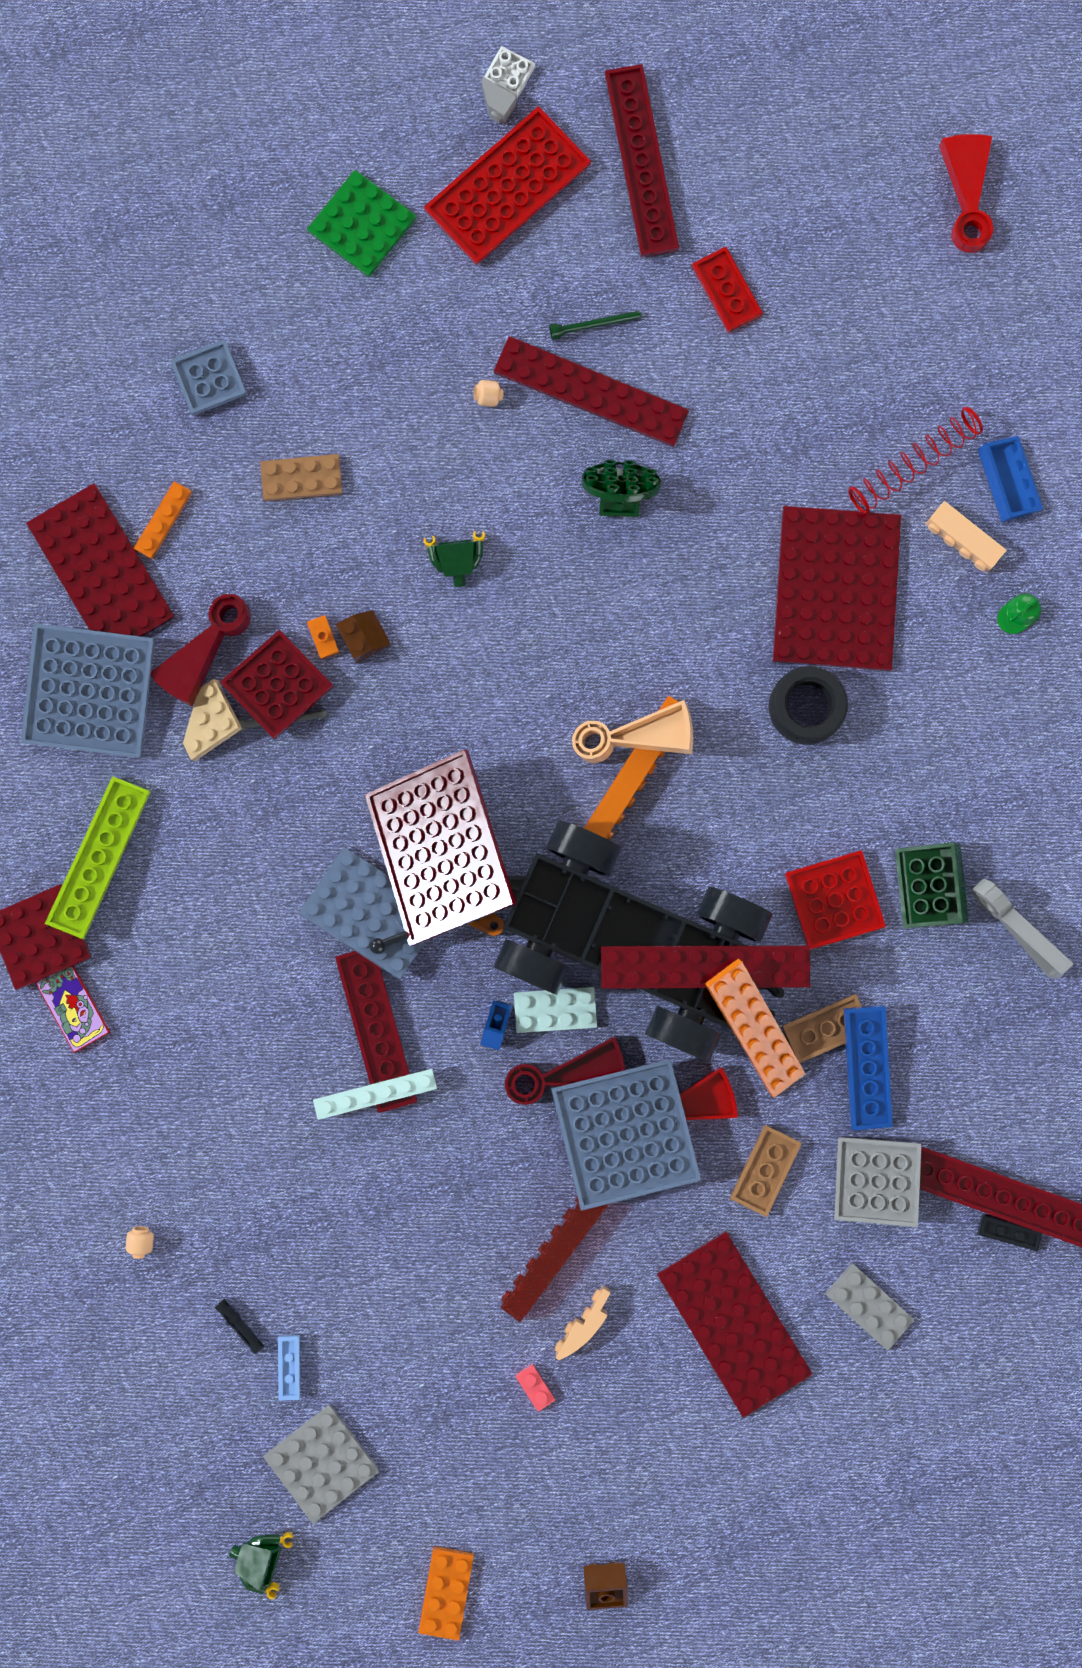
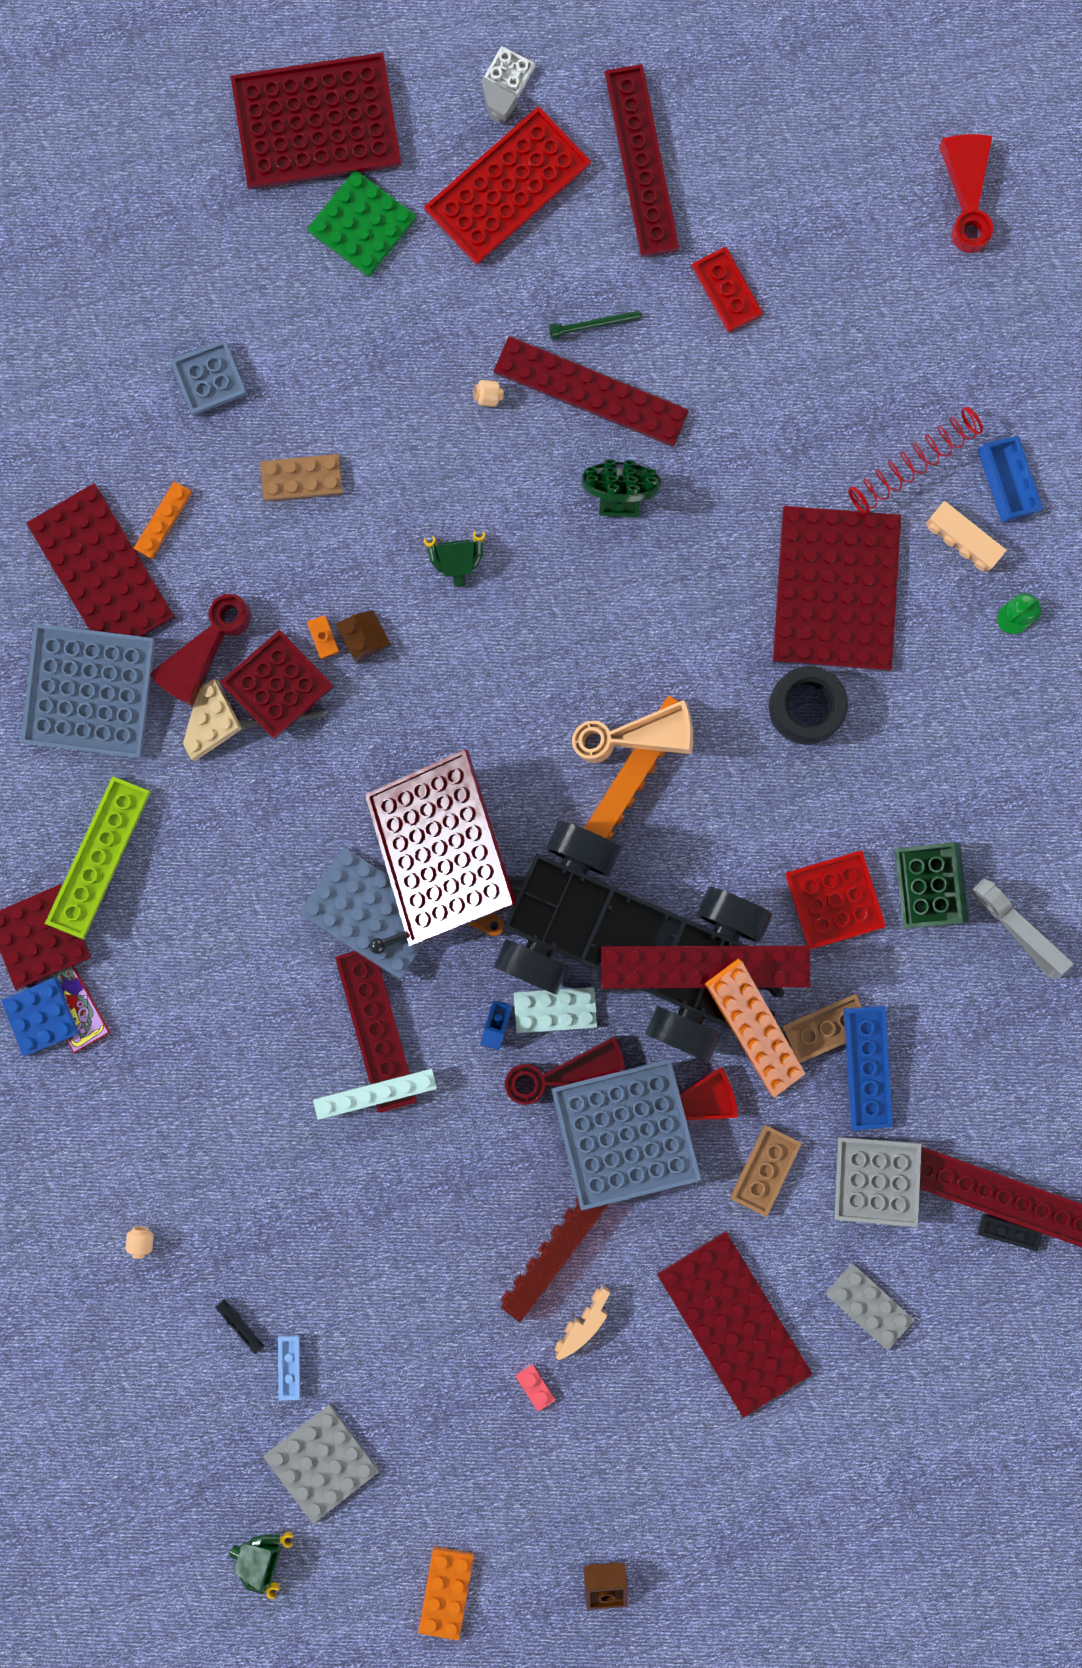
(40, 1016): none -> blue plate
(315, 120): none -> dark red plate

